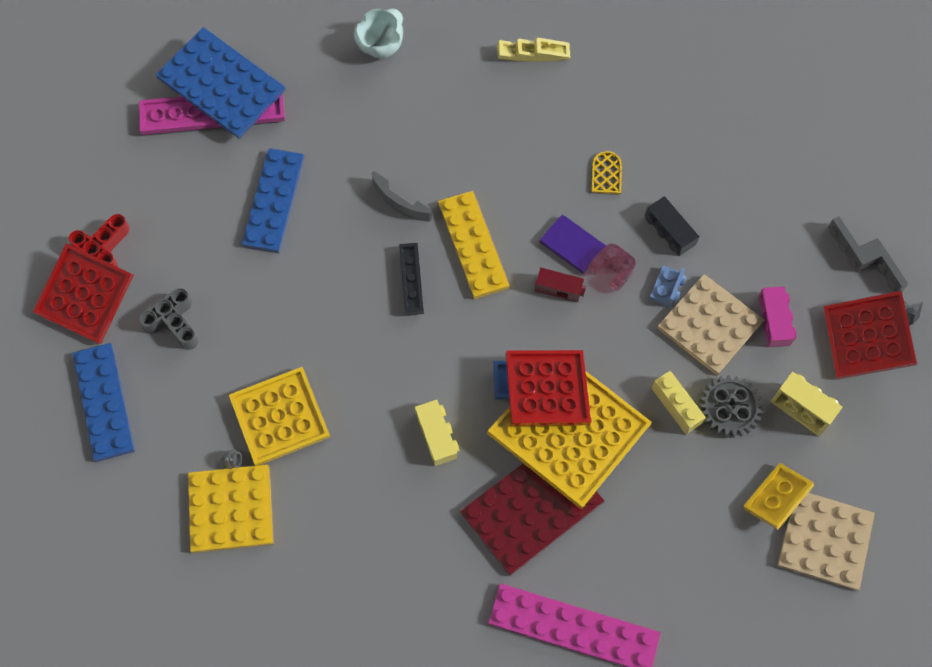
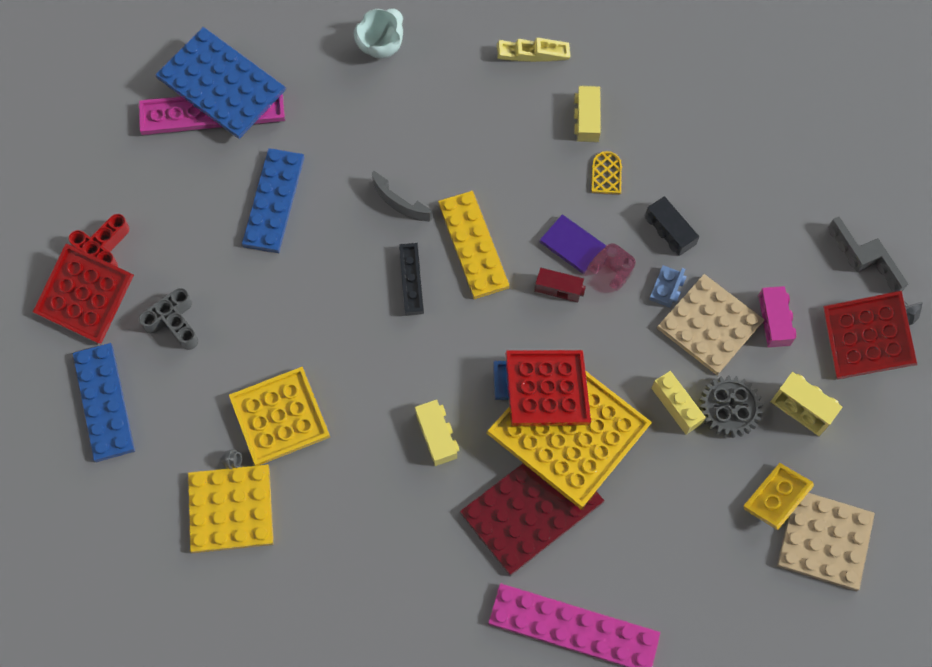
(587, 114): none -> light yellow brick

